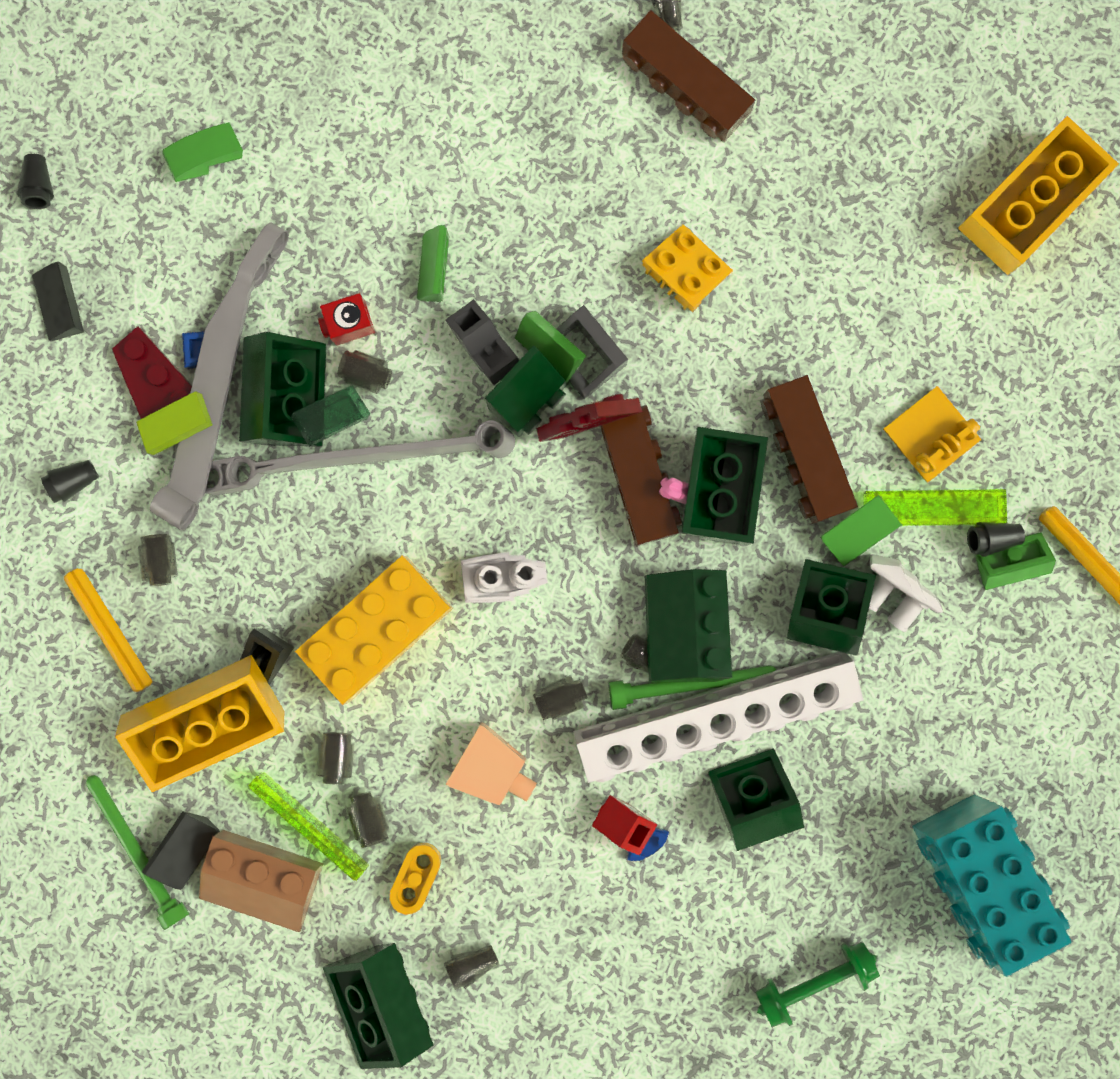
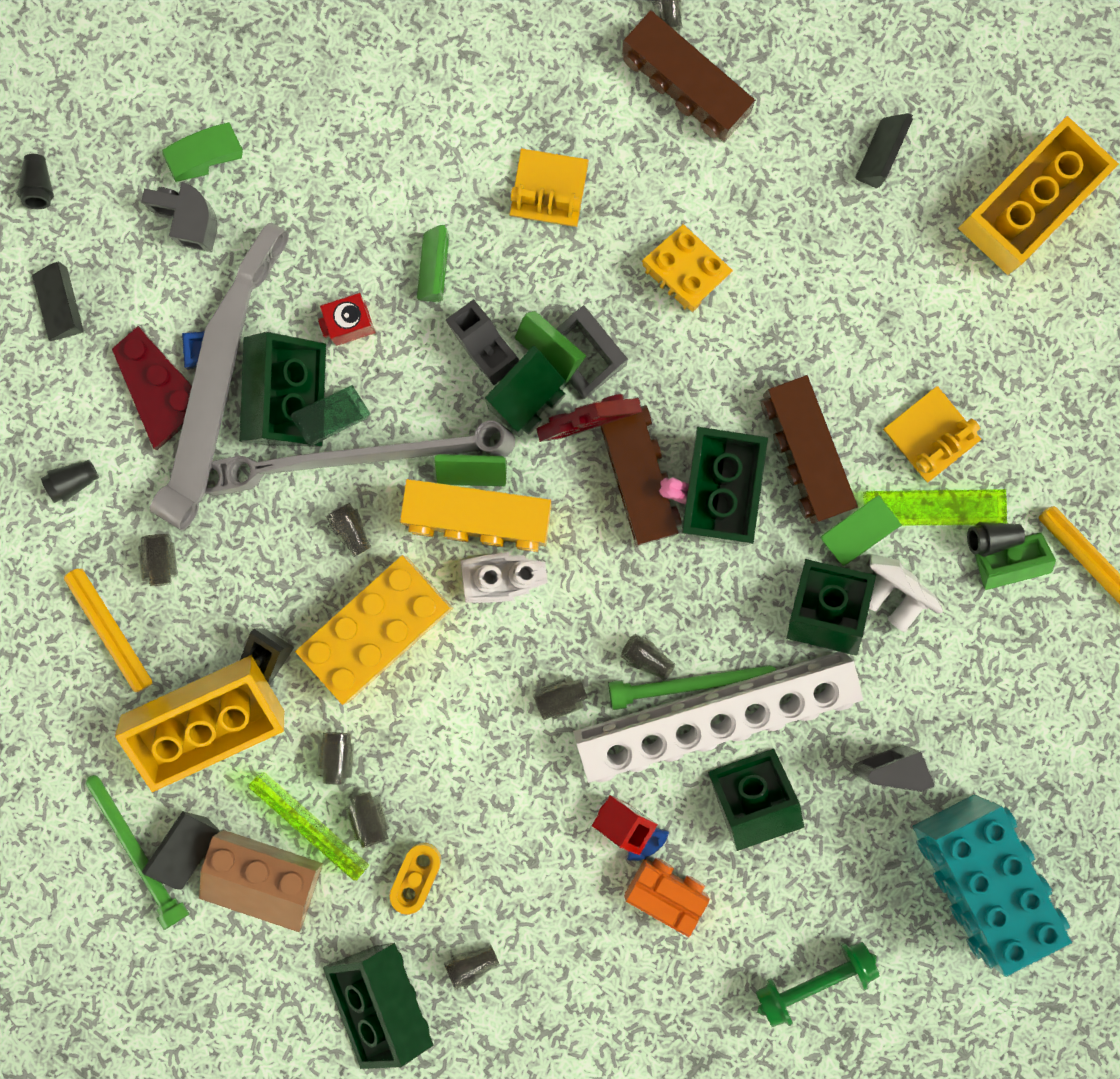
(174, 423): lime tile -> none
(193, 217): none -> dark grey brick
(349, 529): none -> clear smoke cone
(364, 371): clear smoke brick -> none
(471, 470): none -> bright green slope
(475, 513): none -> yellow brick
(491, 769): light nougat torso -> none
(548, 187): none -> yellow hinge
(667, 896): none -> orange brick
(688, 626): dark green slope -> none
(883, 149): none -> pearl dark grey slope
(896, 768): none -> dark grey tile

